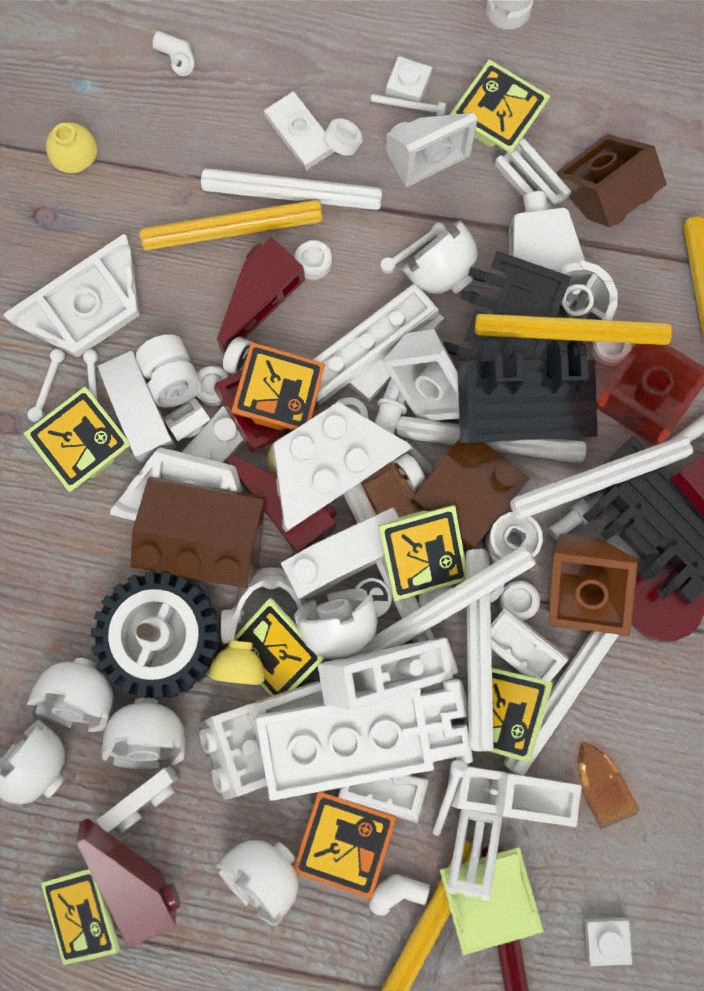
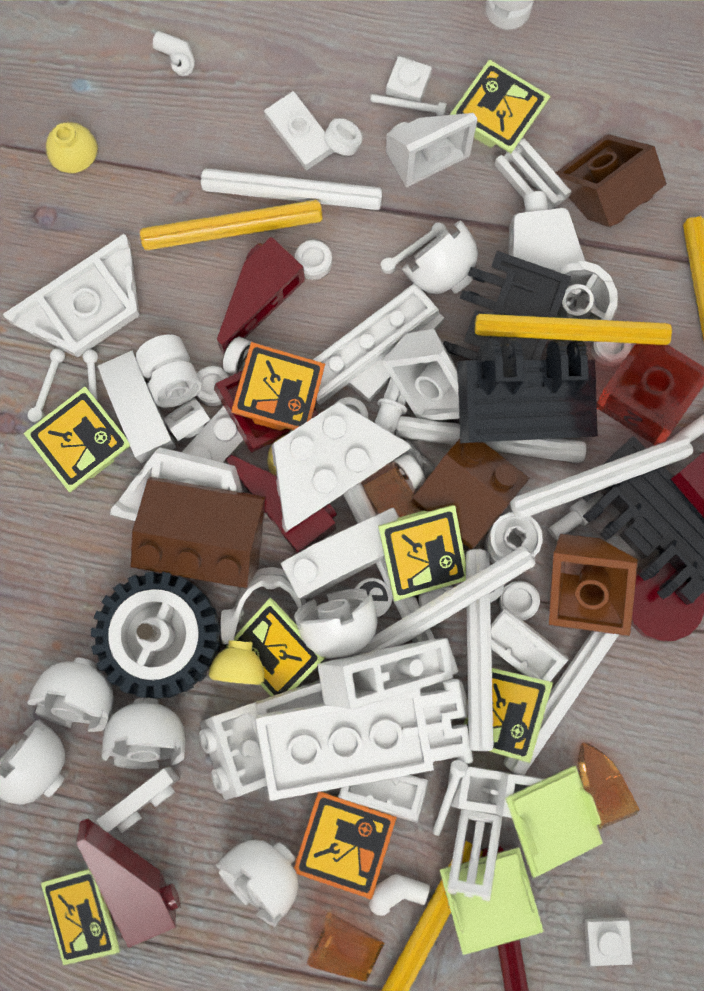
(344, 949): none -> clear orange slope
(555, 820): none -> yellowish green piece

